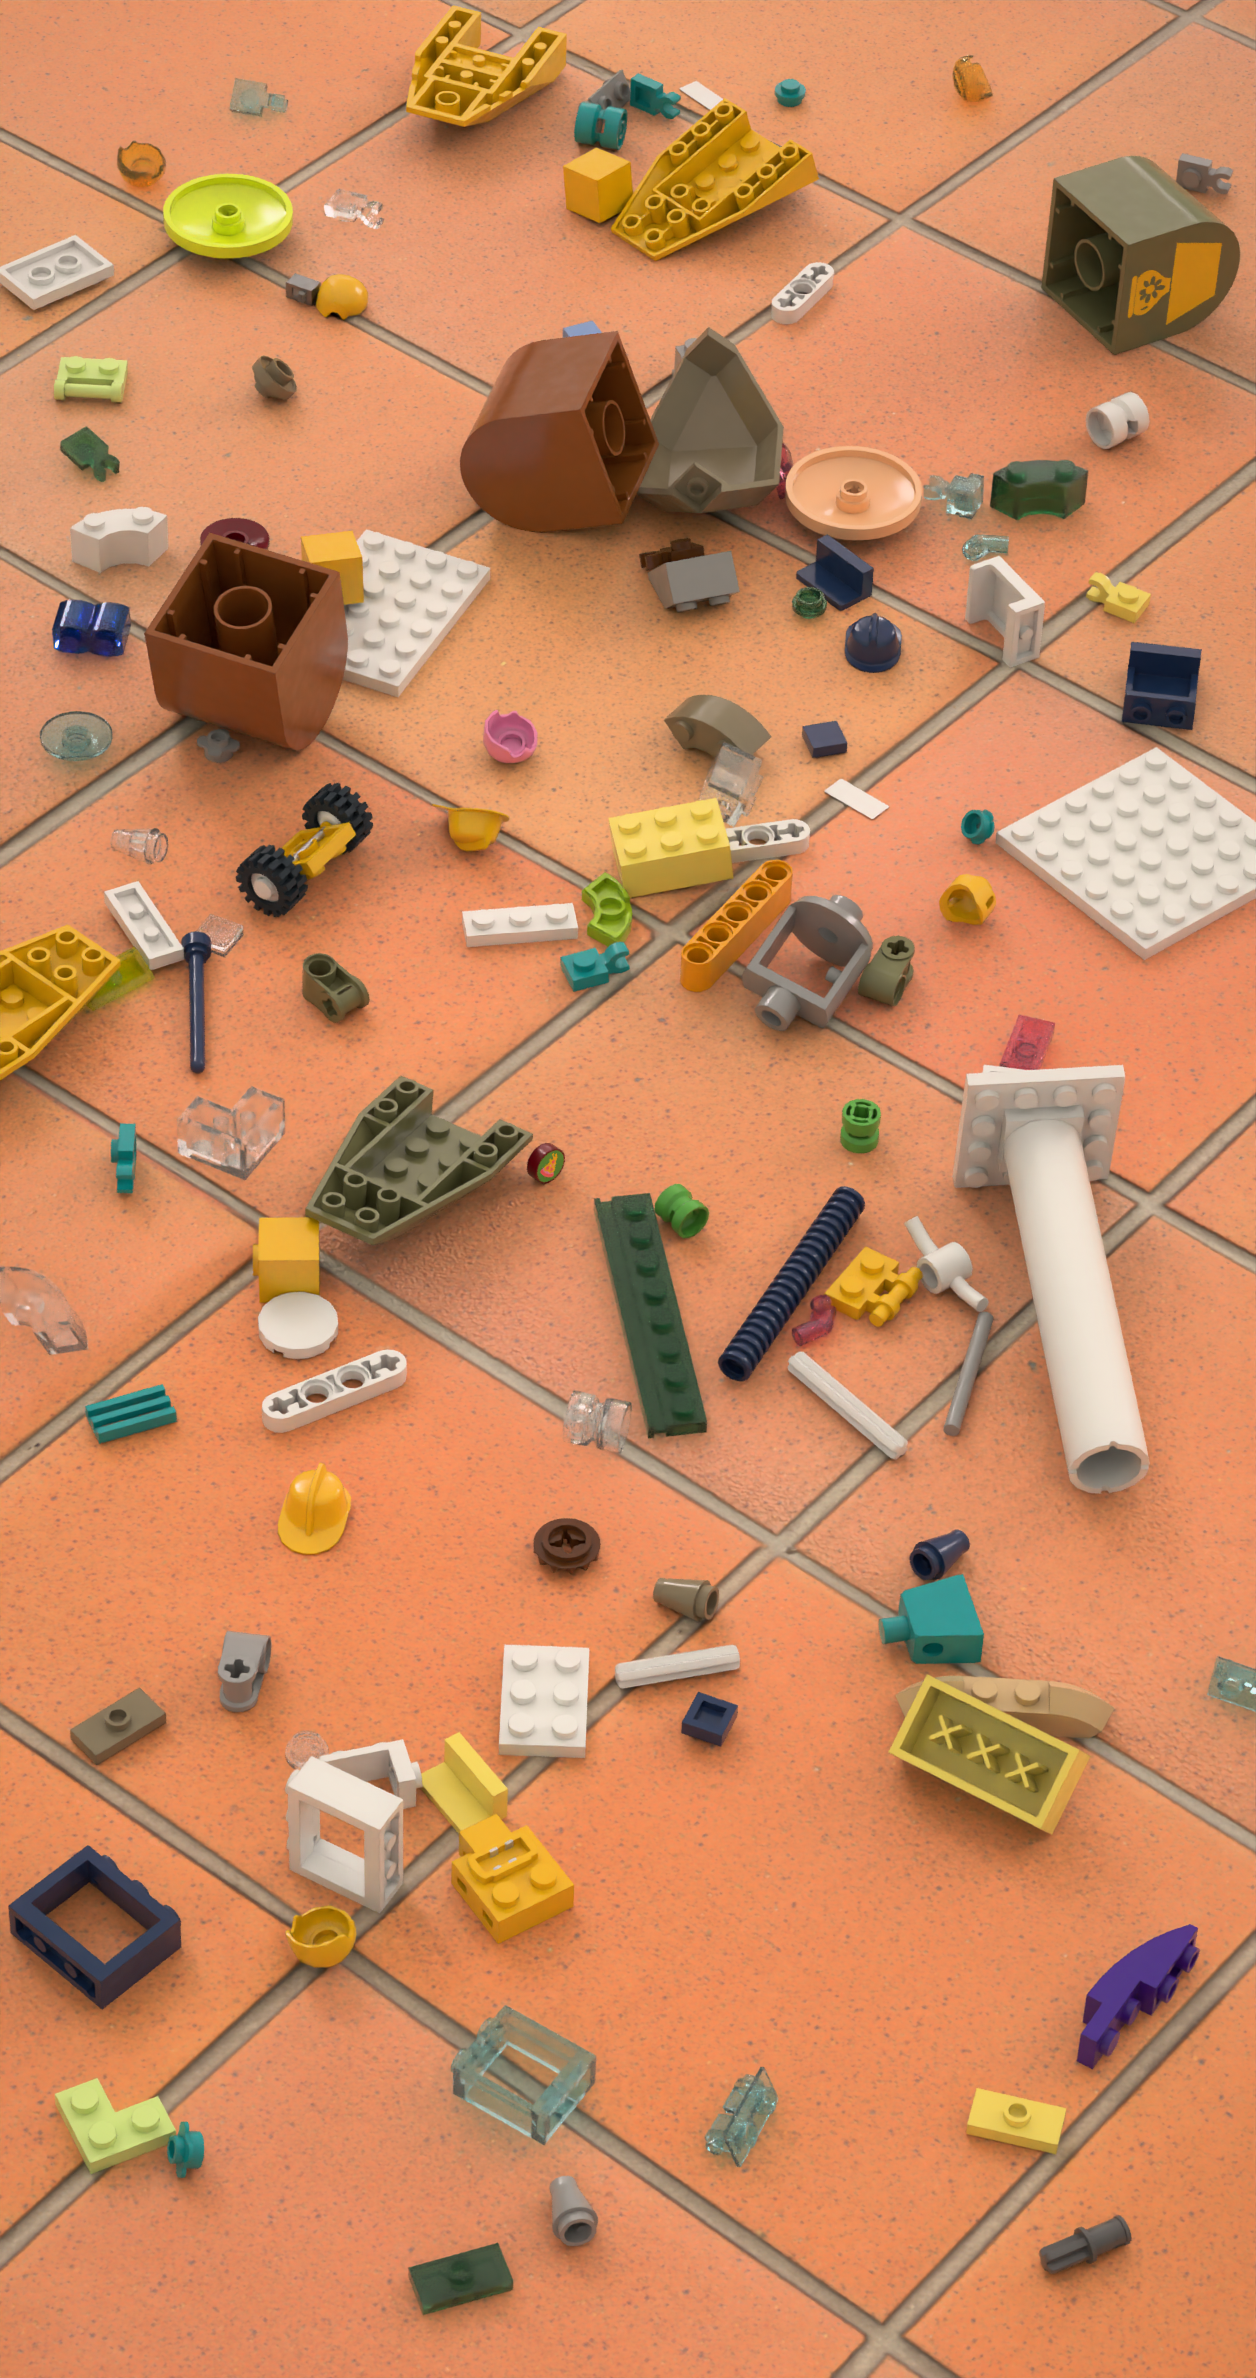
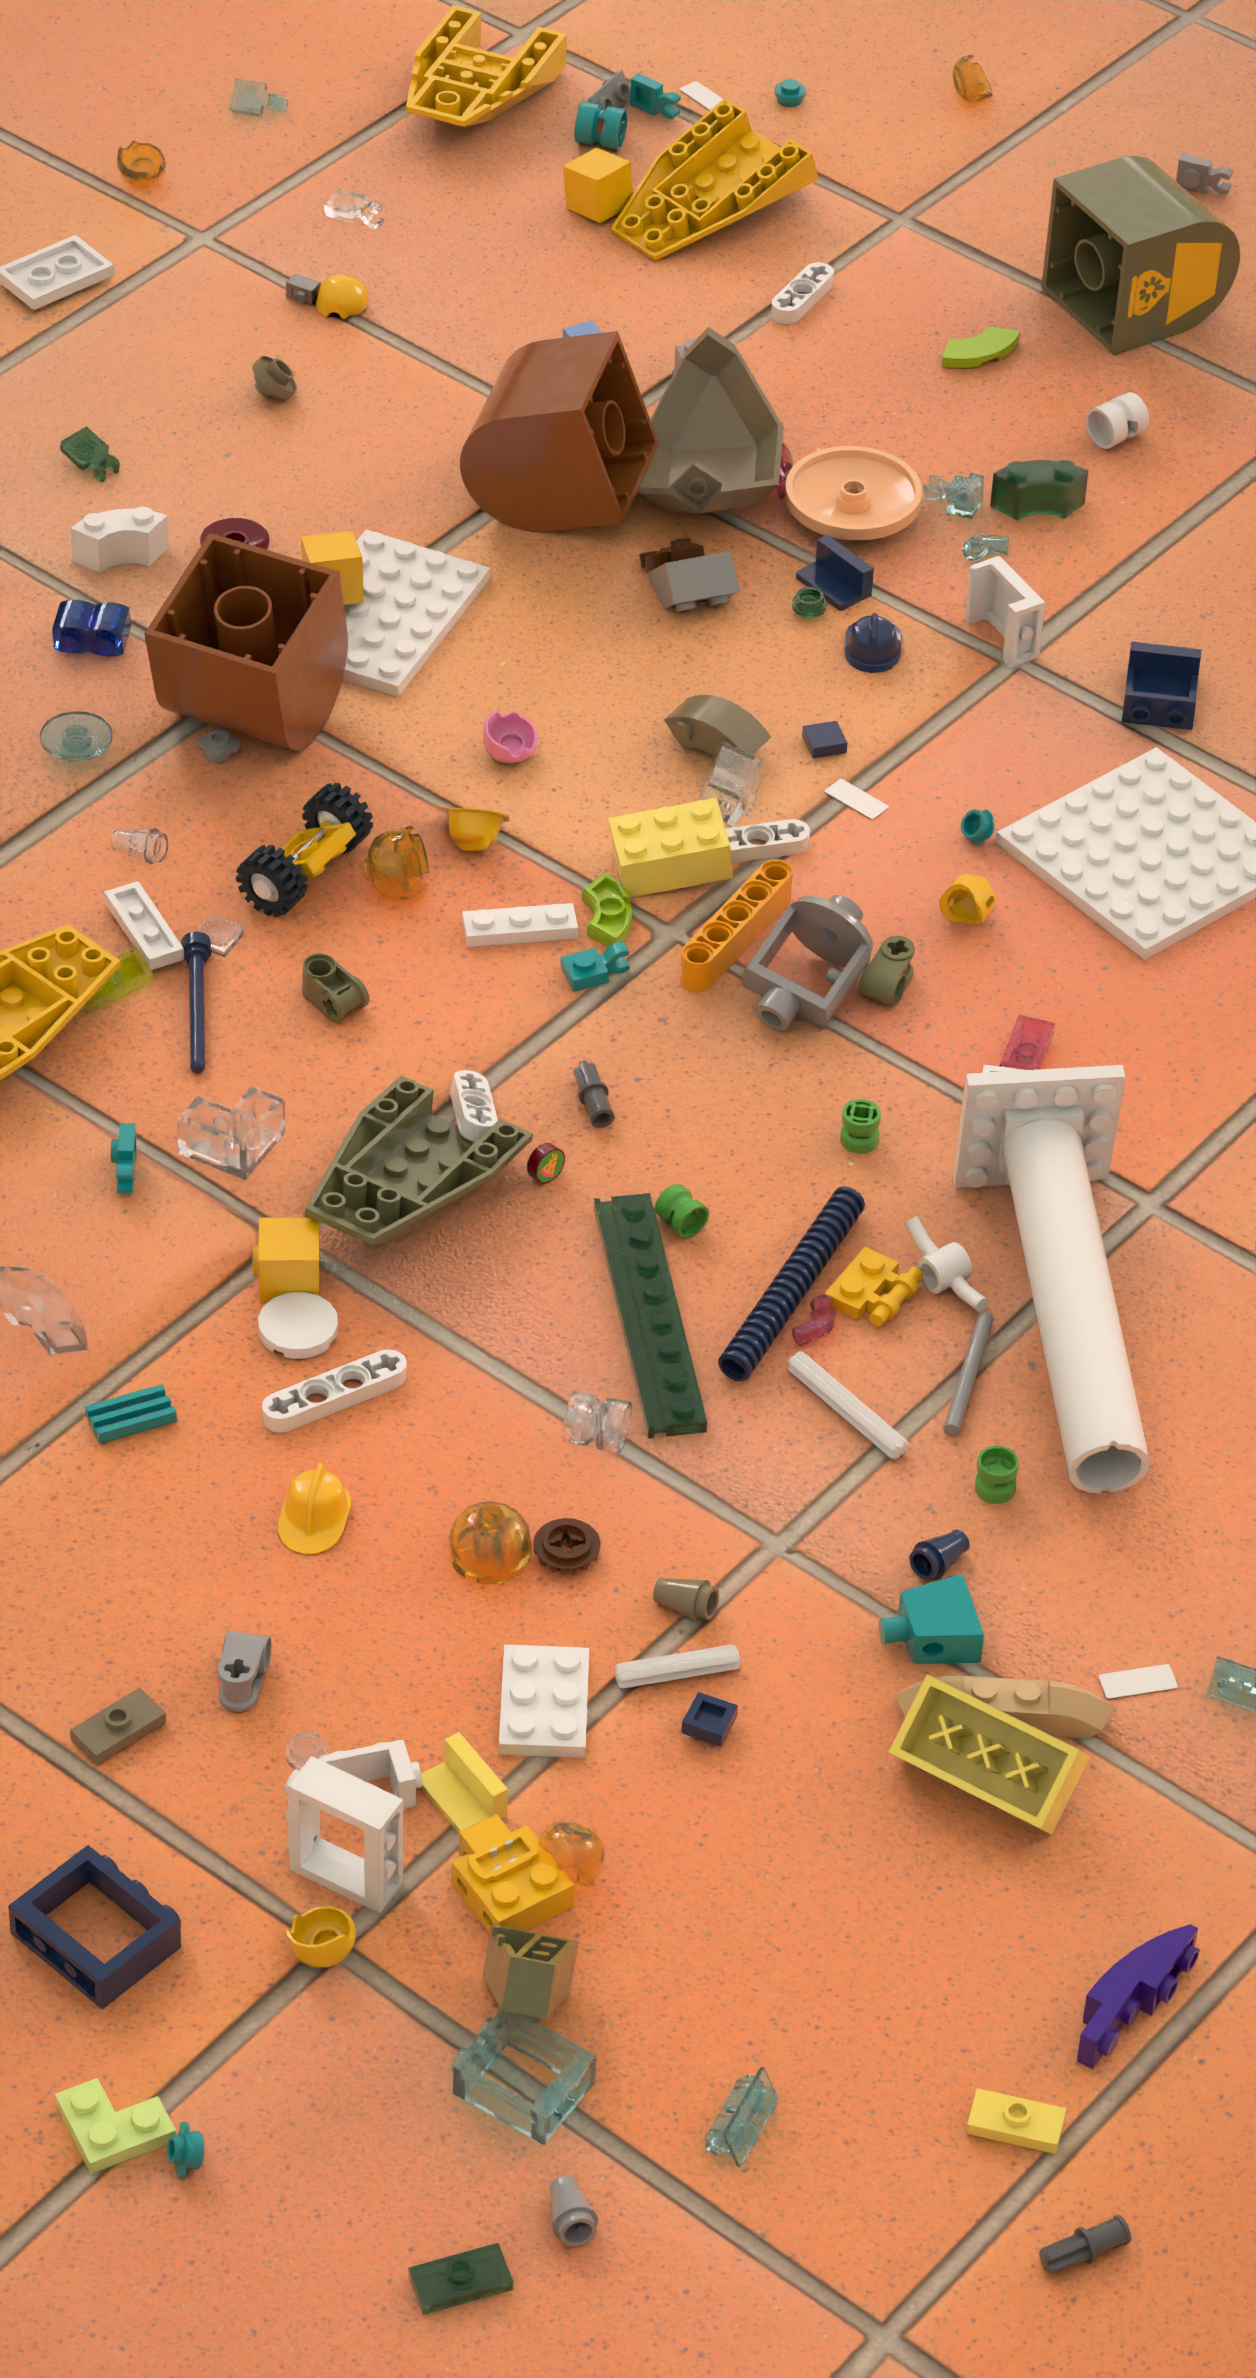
(91, 378): yellowish green plate -> none
(228, 215): neon yellow dish -> none
(397, 865): none -> clear yellow cylinder
(472, 1104): none -> white beam
(490, 1542): none -> clear yellow cylinder
(529, 1971): none -> olive wedge
(574, 1847): none -> clear yellow hair
(593, 1094): none -> dark grey axle
(974, 351): none -> lime tile
(996, 1474): none -> bright green wheel
(1122, 601): light yellow plate -> none
(1138, 1681): none -> white sticker

